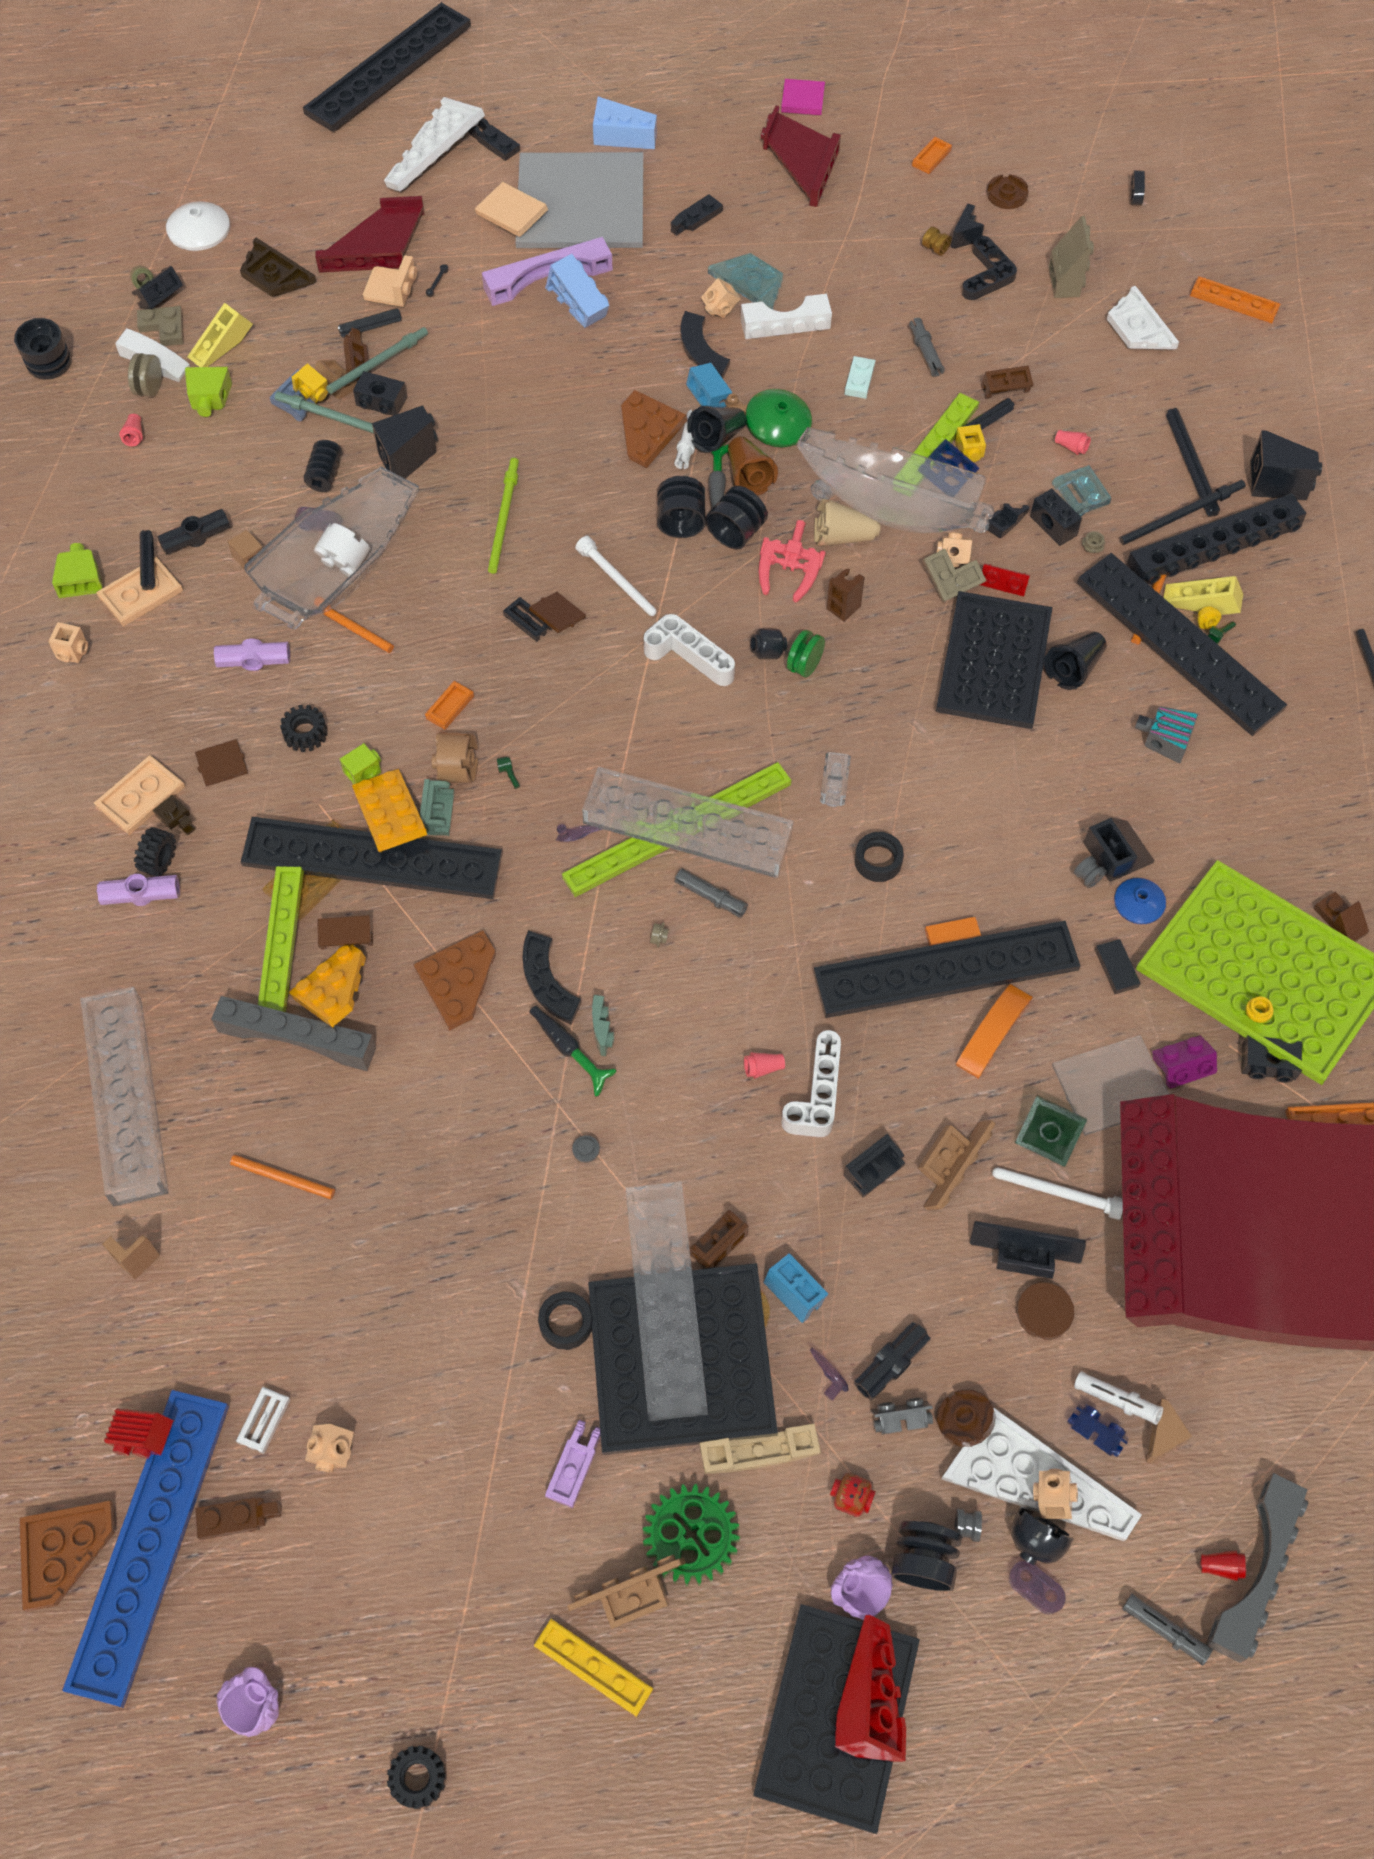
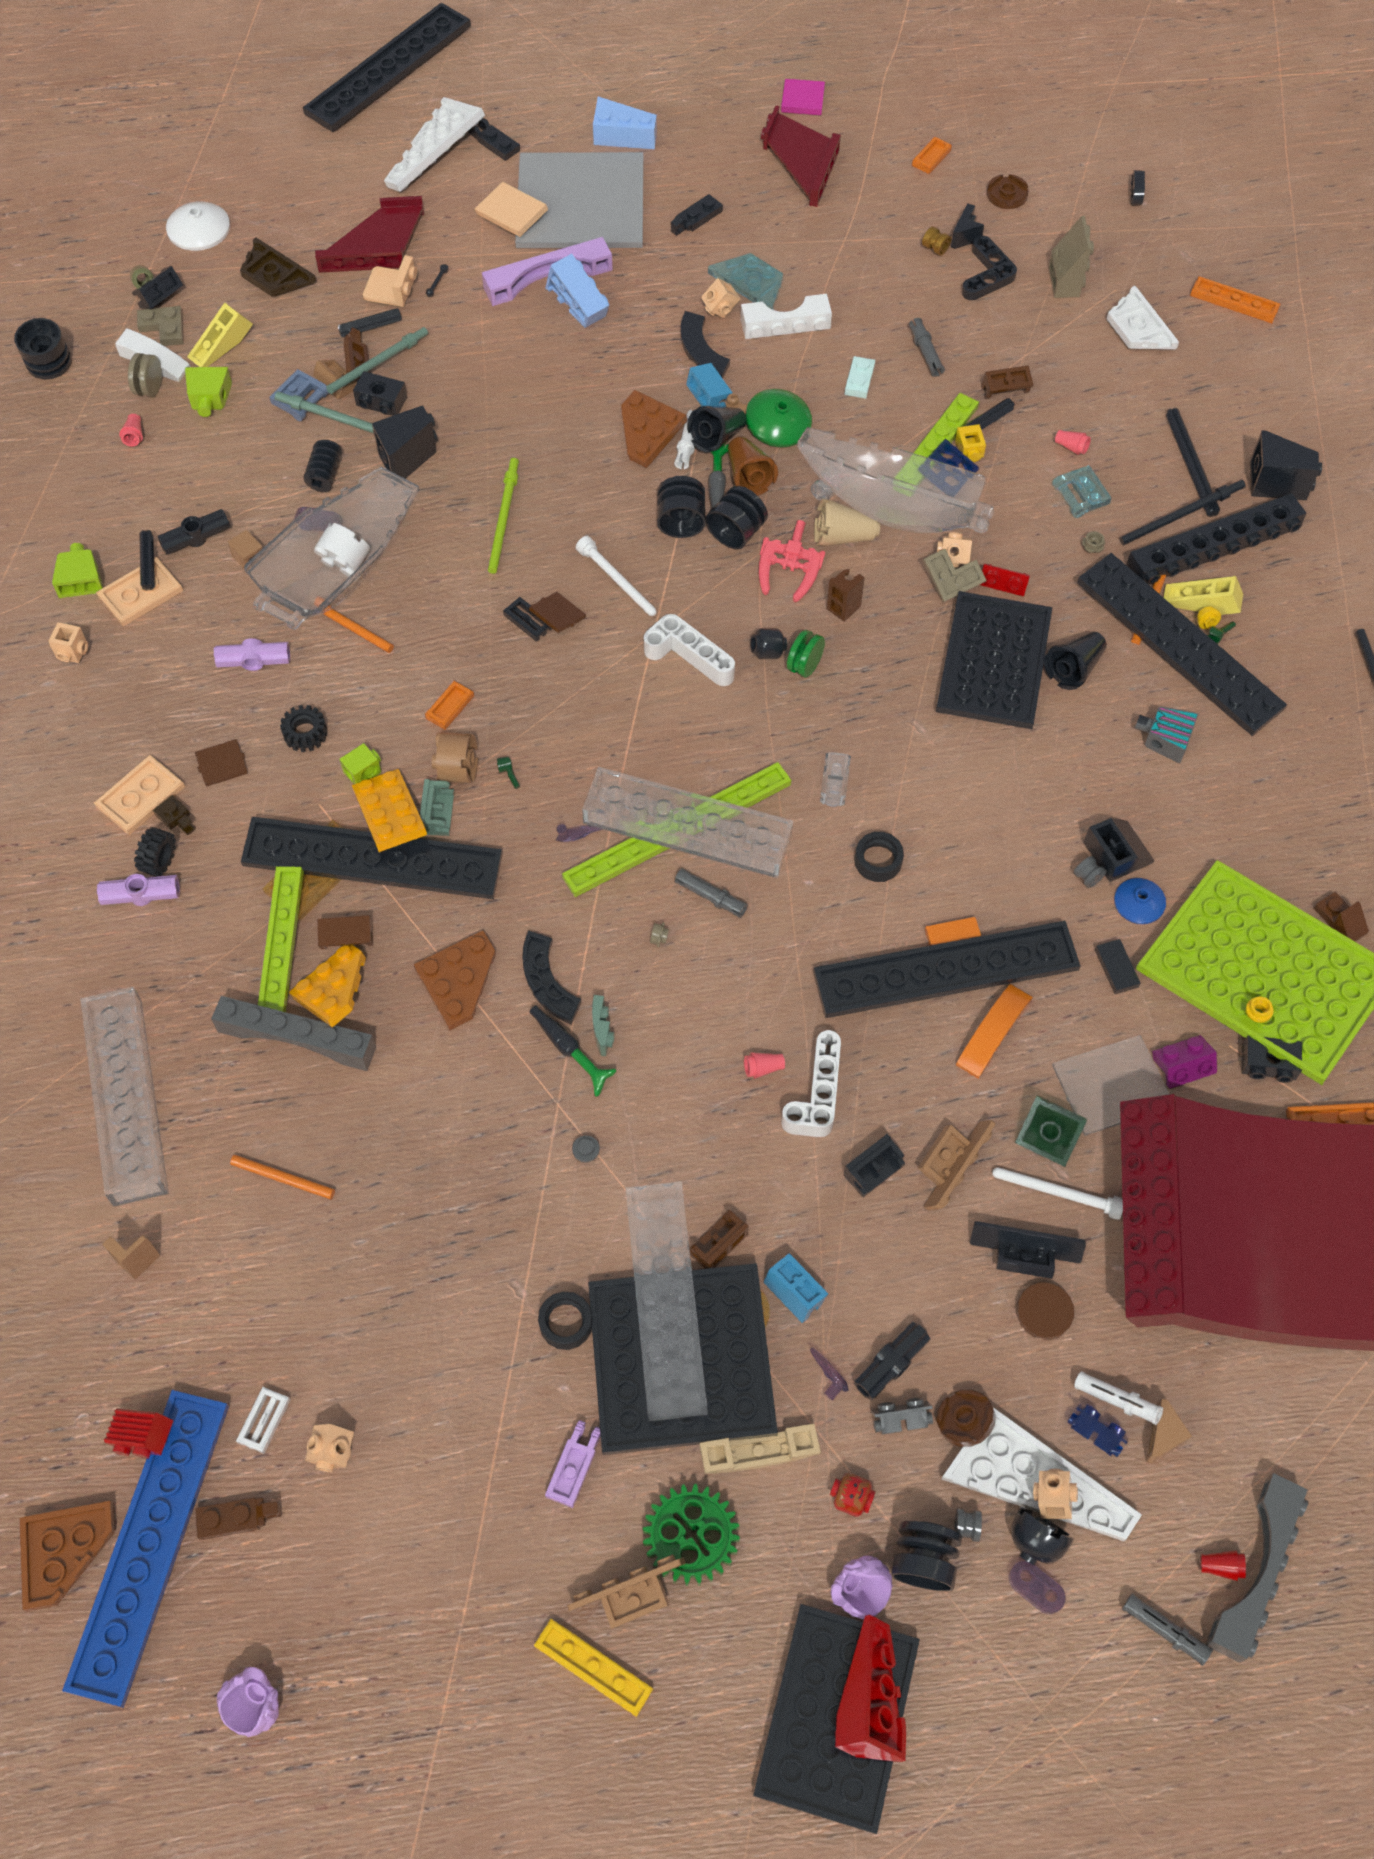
(310, 383): yellow brick -> none
(397, 1772): black tyre -> none
(1006, 519): black slope -> none
(1056, 517): black brick -> none

